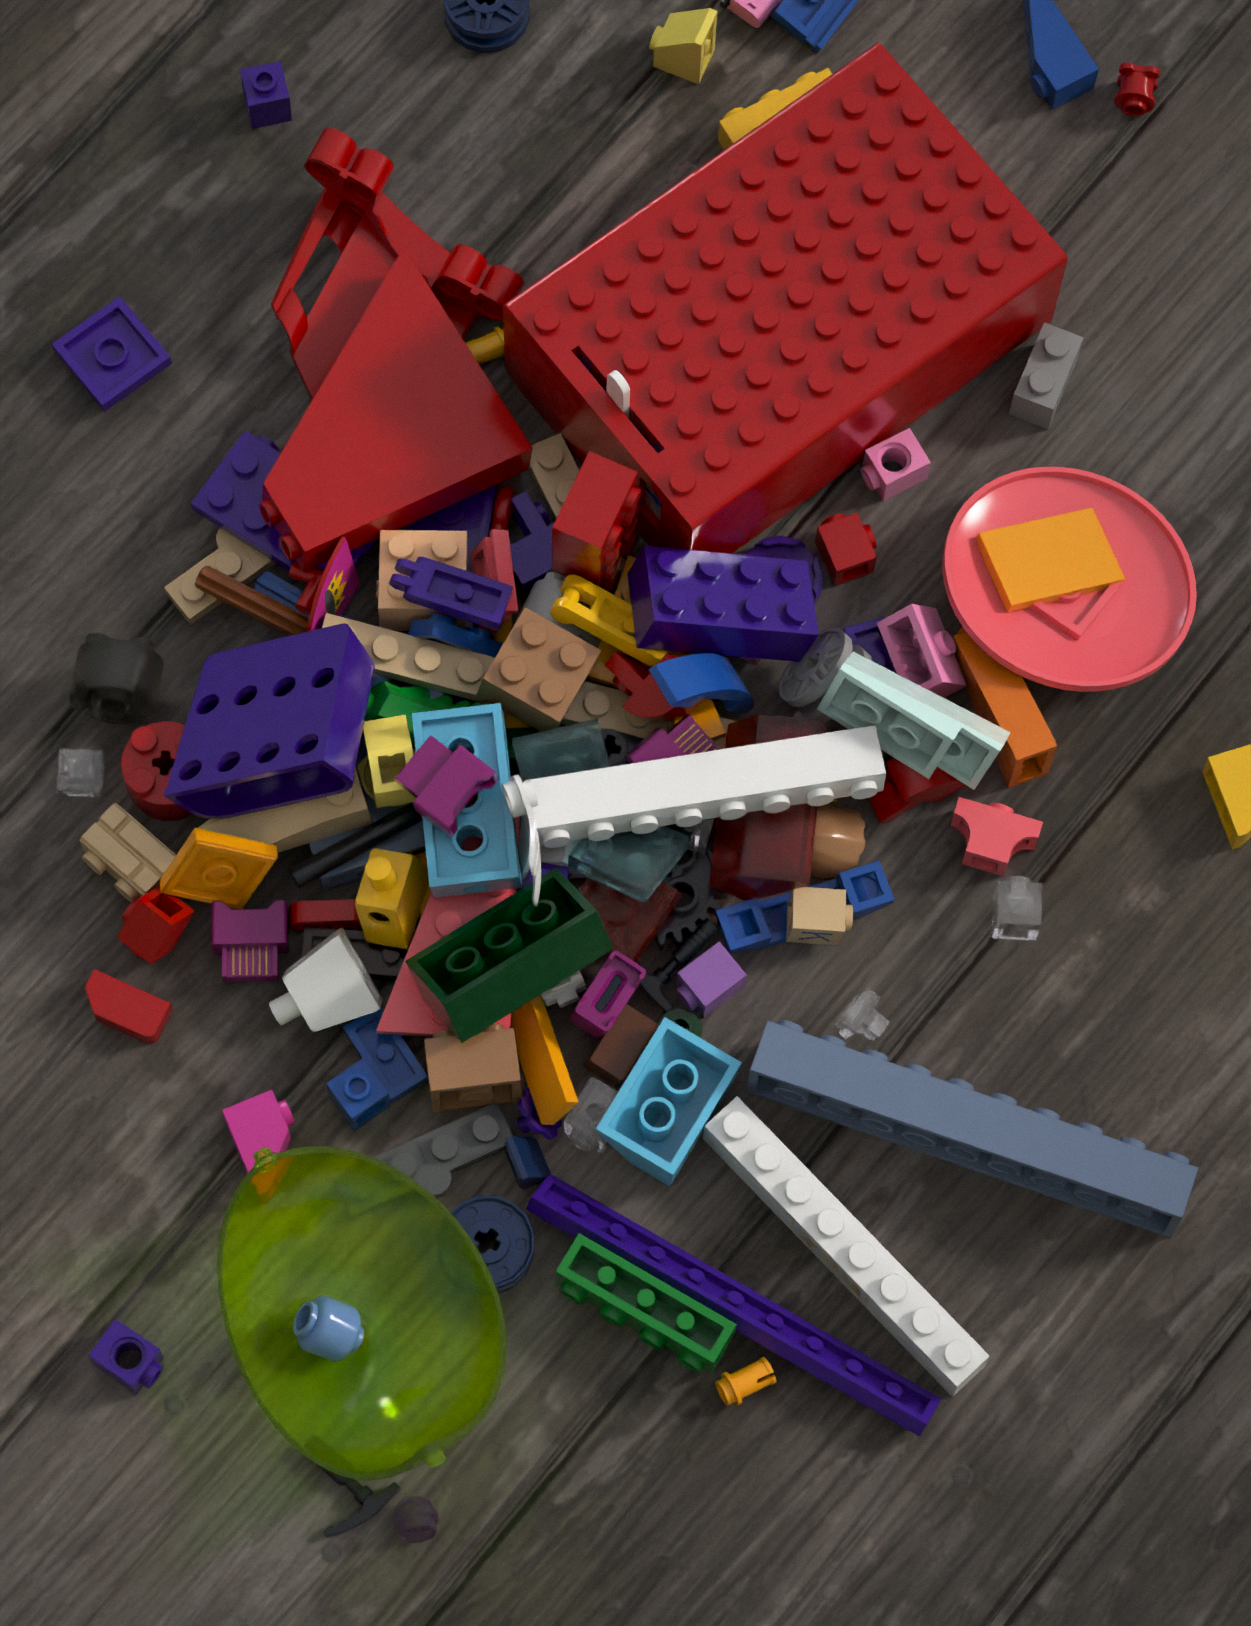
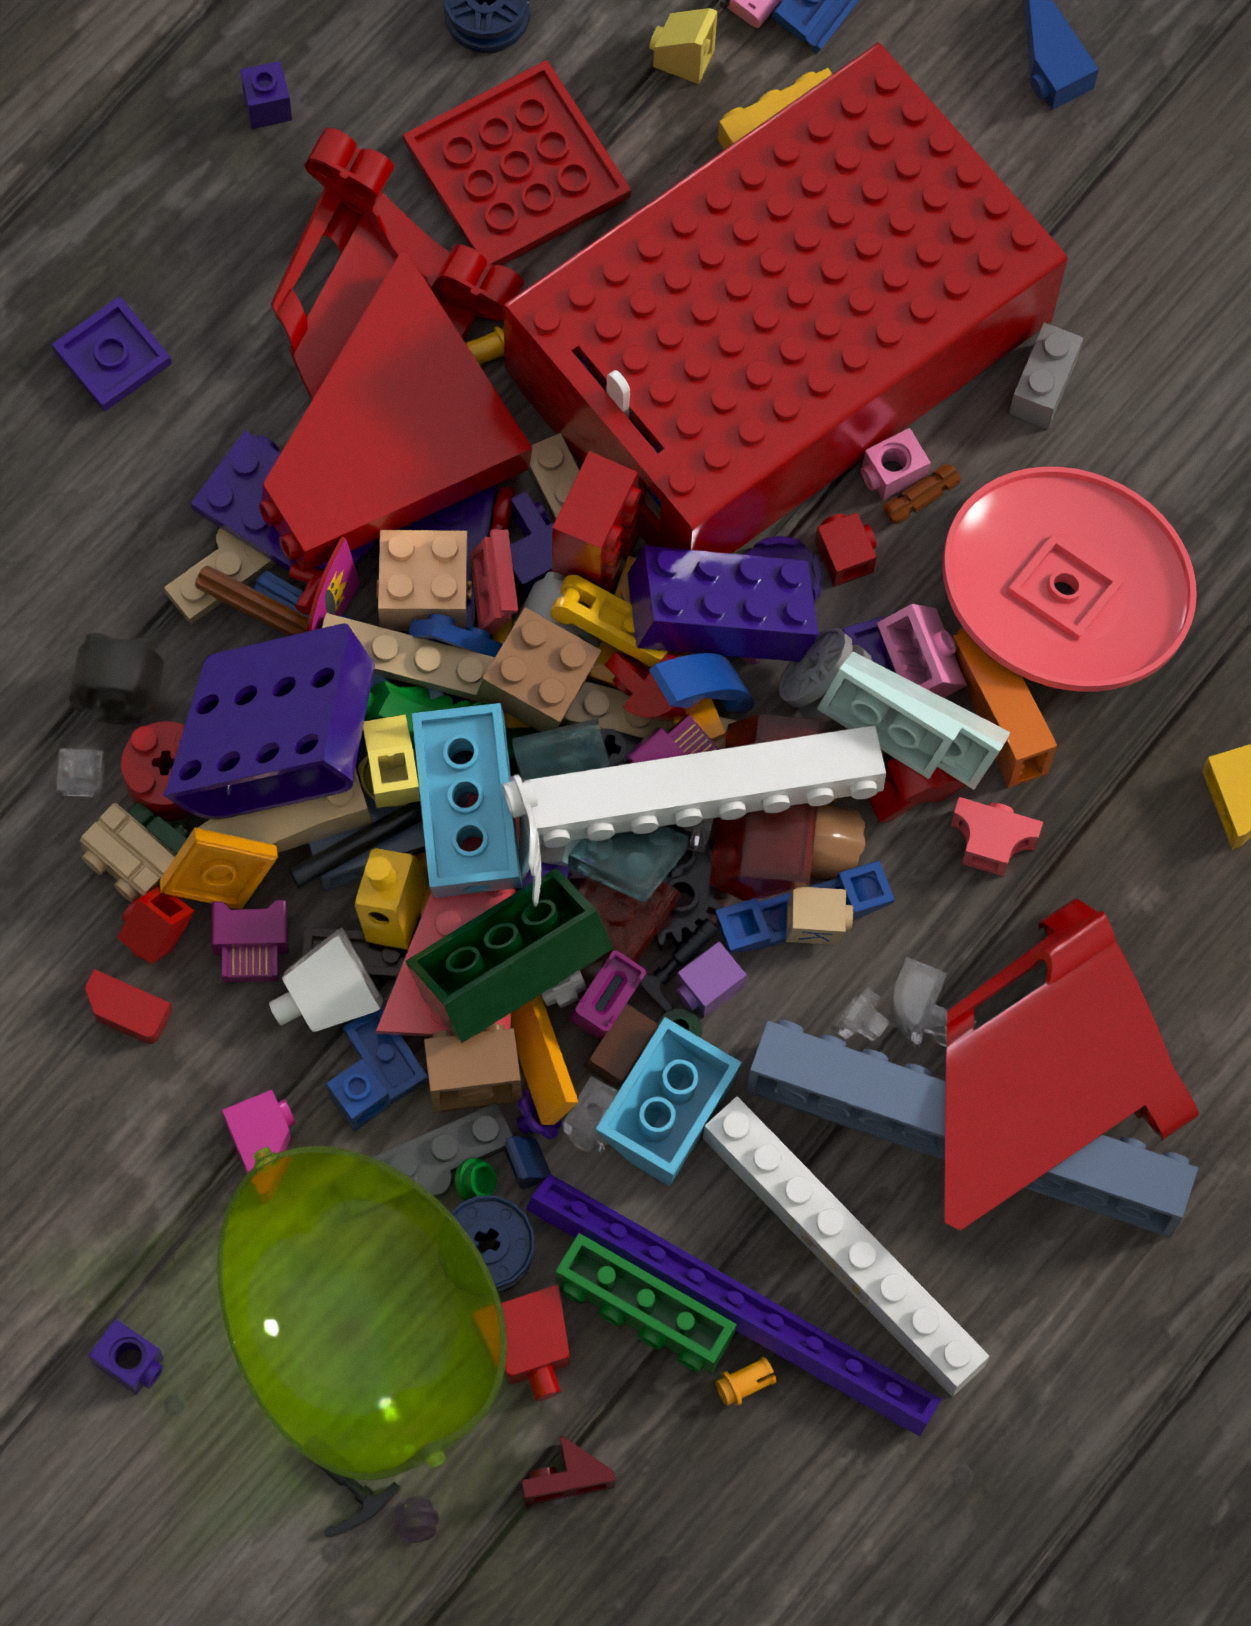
(170, 836): none -> dark green plate
(324, 914): red beam -> none
(328, 1328): medium blue head -> none
(444, 782): magenta piece -> none
(452, 591): dark purple hinge -> none
(475, 1178): none -> green plate
(517, 165): none -> red plate
(536, 1341): none -> red torso
(581, 1476): none -> dark red slope
(915, 1003): none -> clear brick
(922, 494): none -> dark orange axle
(1017, 909): clear brick -> none
(1049, 559): light orange tile -> none
(1052, 1066): none -> red panel
(1136, 89): red brick -> none

